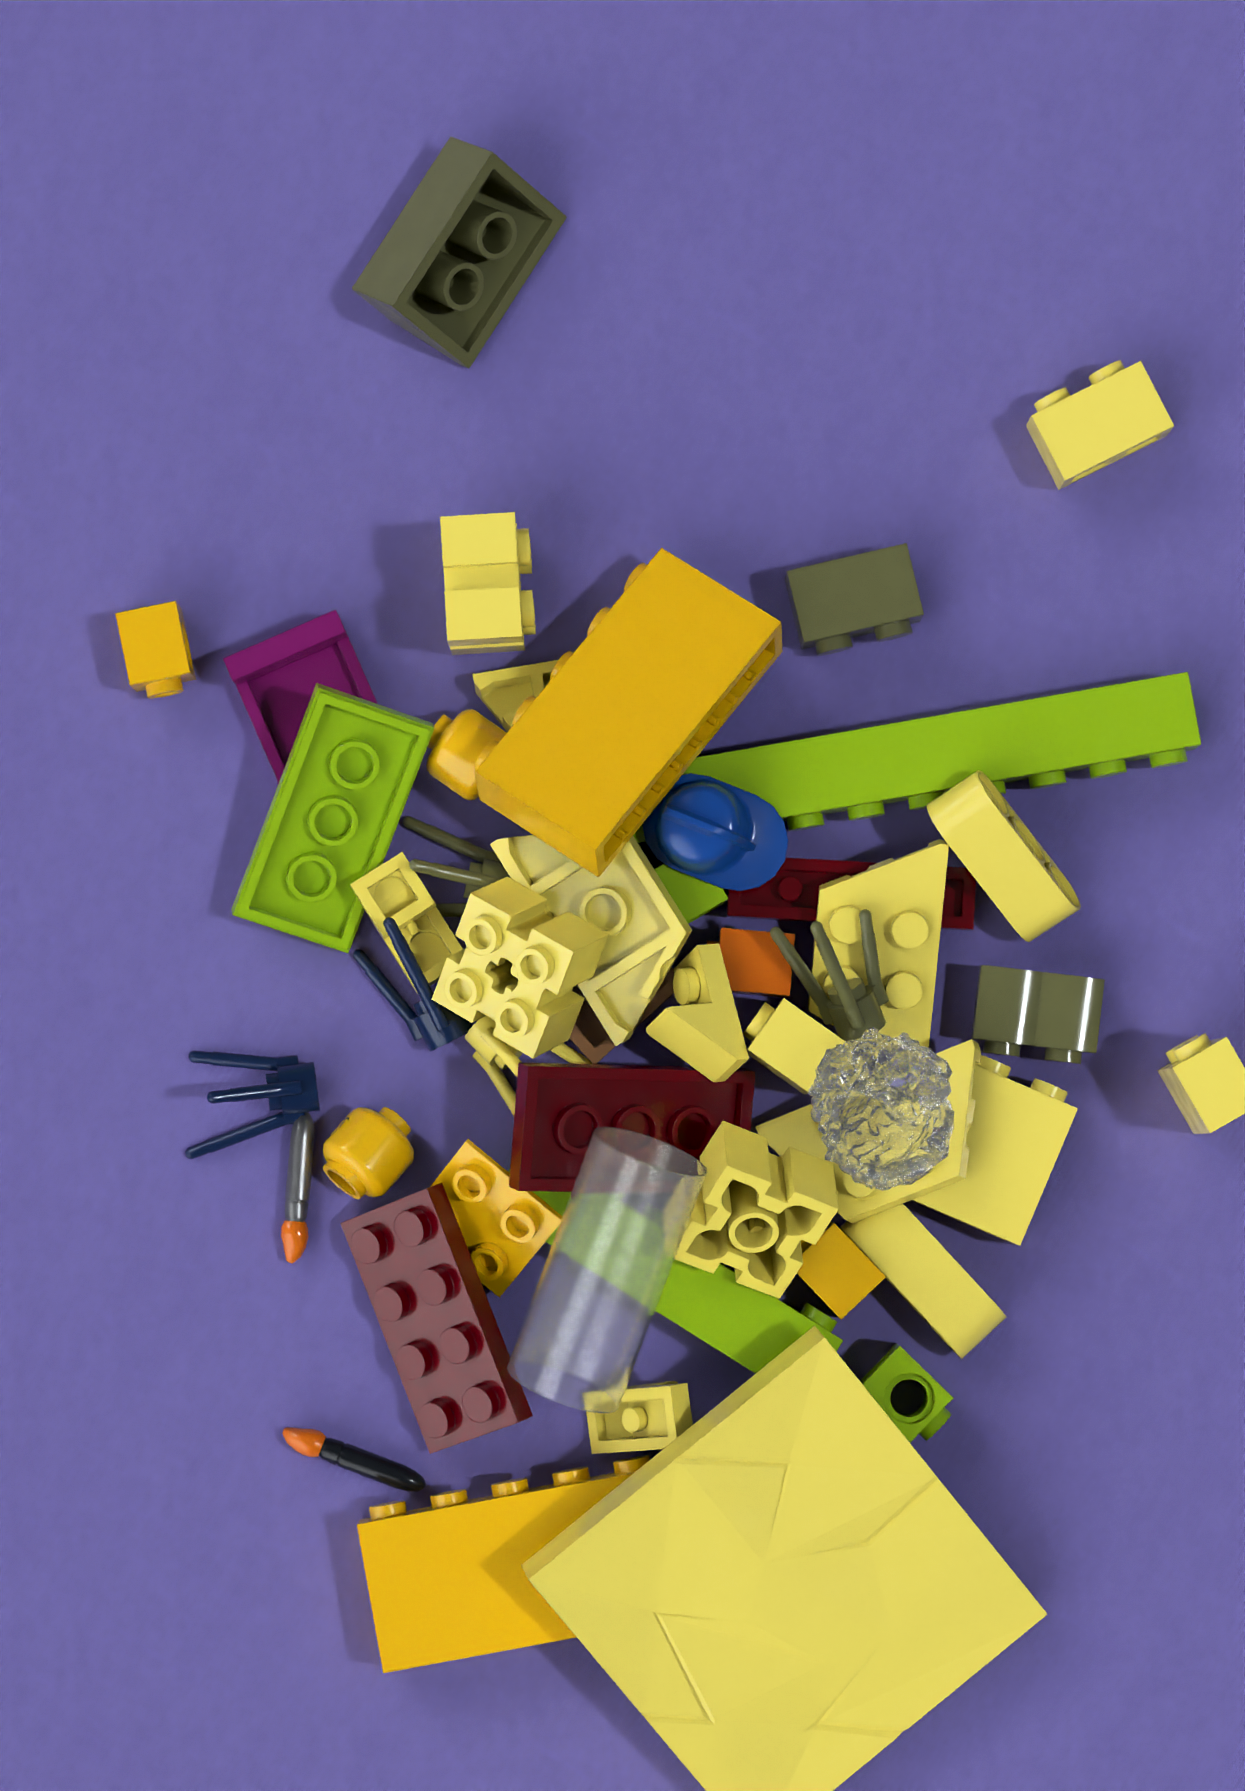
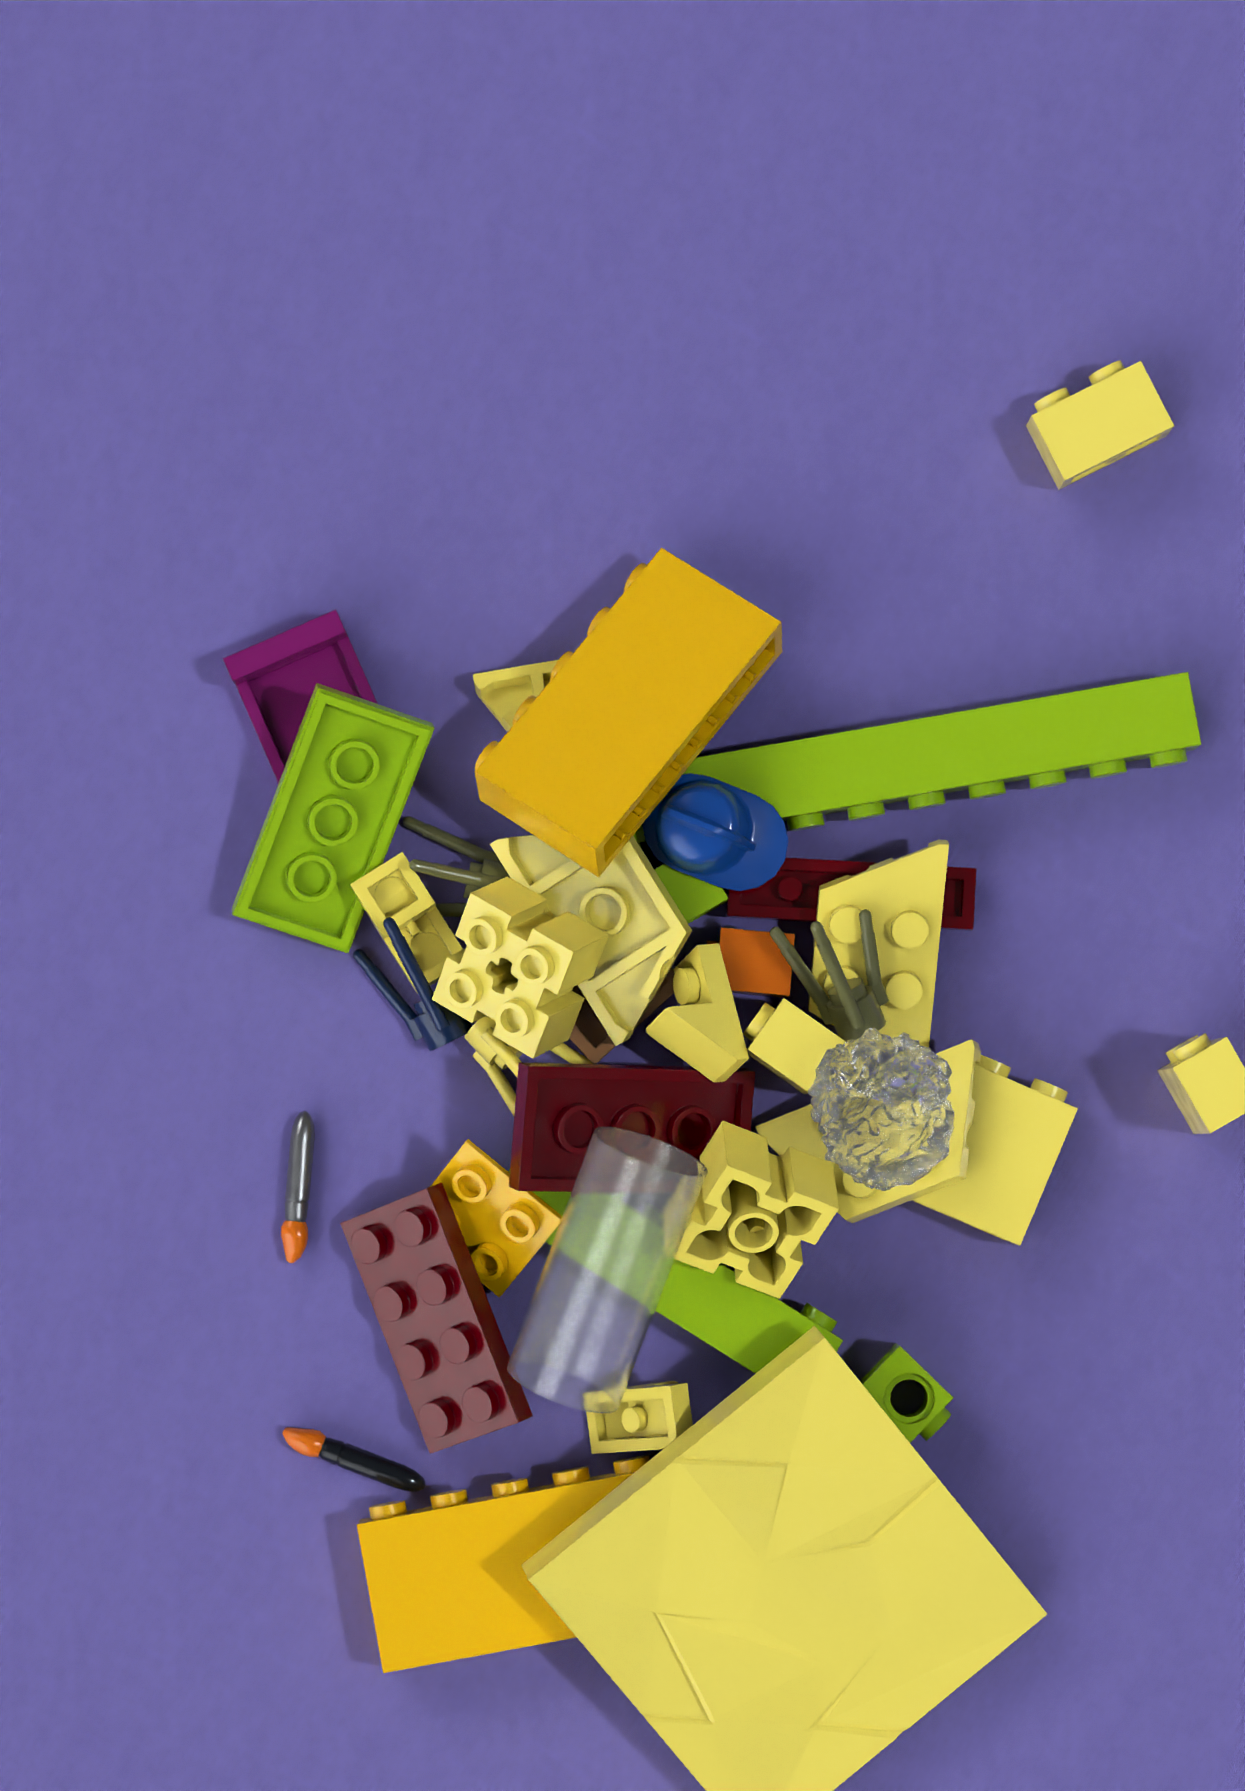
(156, 649): yellow brick -> none
(290, 1089): dark blue plant -> none
(368, 1152): yellow head -> none
(456, 748): yellow head -> none
(460, 251): olive slope -> none
(484, 583): light yellow brick -> none
(838, 1271): yellow brick -> none
(854, 599): olive brick -> none
(927, 1277): light yellow beam -> none
(1003, 856): light yellow beam -> none
(1037, 1011): olive brick -> none

